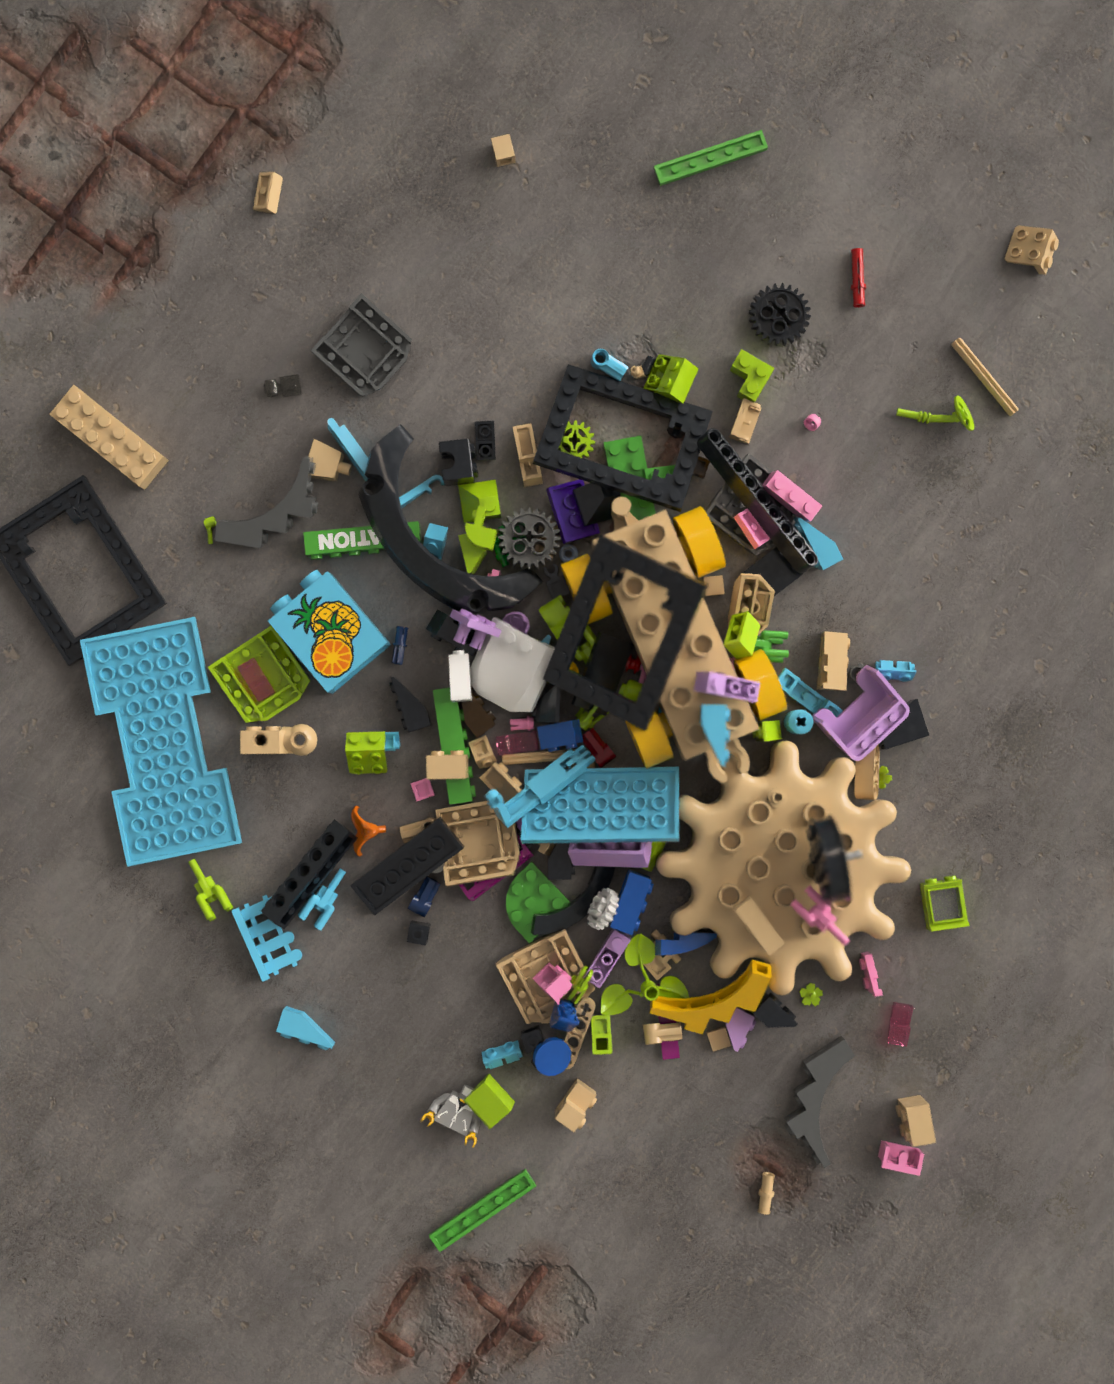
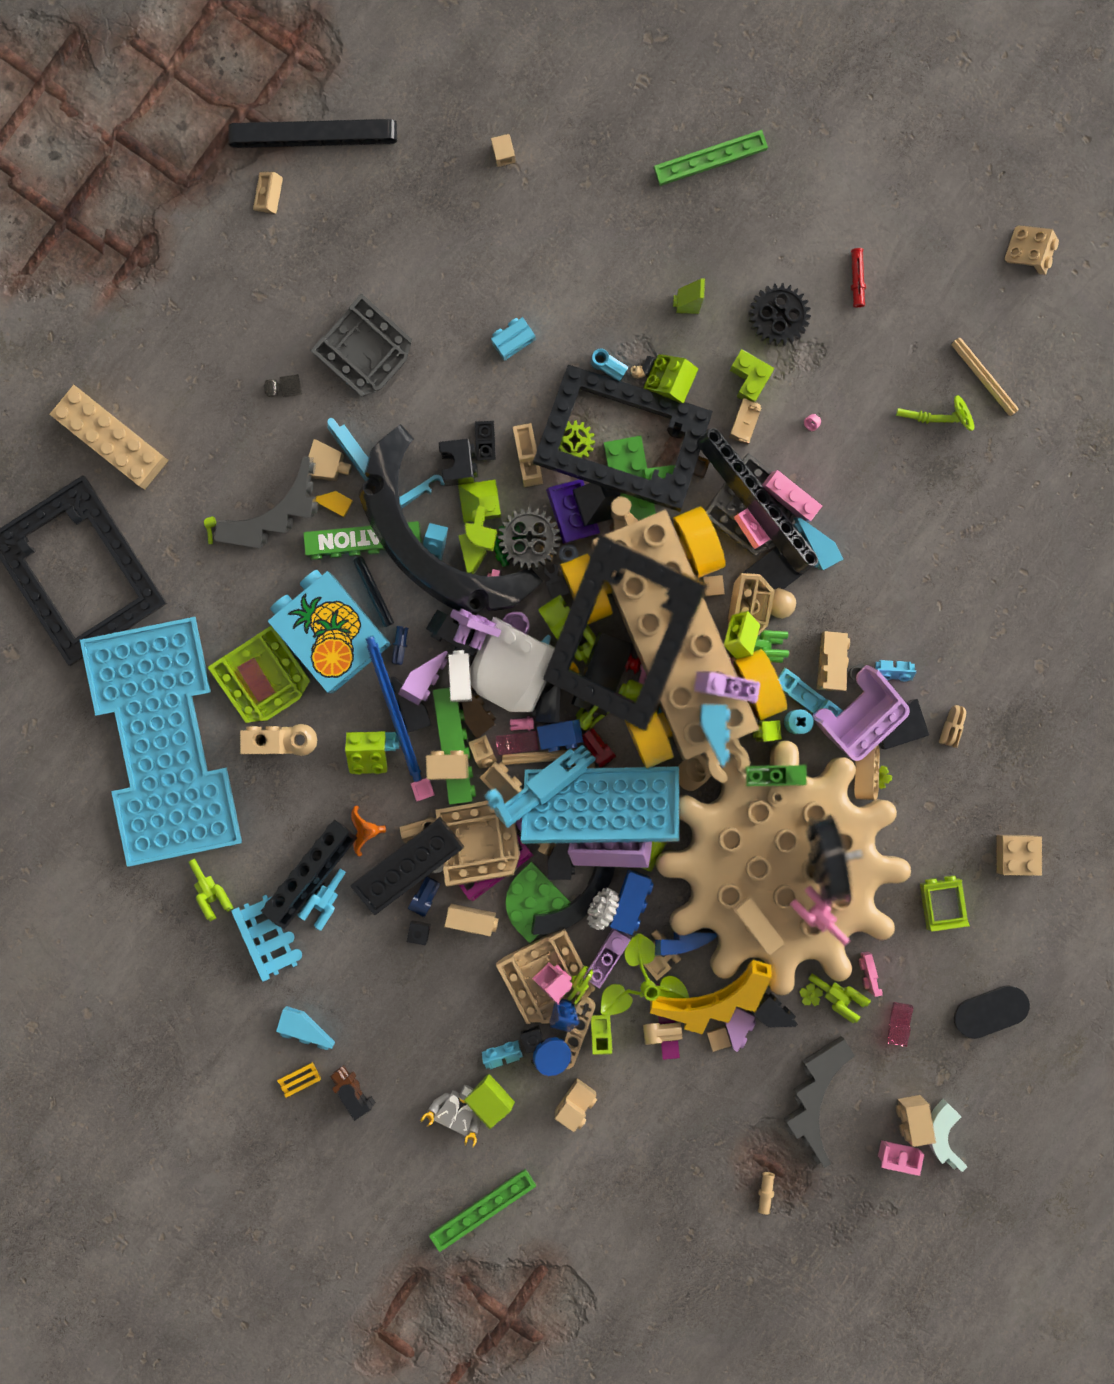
(284, 1086): none -> yellow tile
(312, 133): none -> black beam
(335, 502): none -> yellow tile
(350, 1093): none -> hips
(373, 591): none -> black axle
(393, 707): none -> blue piece
(419, 680): none -> lavender slope
(471, 920): none -> tan brick
(512, 338): none -> medium azure brick
(690, 297): none -> lime slope
(693, 772): none -> tan piece
(776, 775): none -> bright green slope
(783, 604): none -> tan hair
(841, 998): none -> lime plant
(943, 1119): none -> light aqua arch
(953, 727): none -> tan arm
(991, 1011): none -> black tile
(1019, 855): none -> tan brick

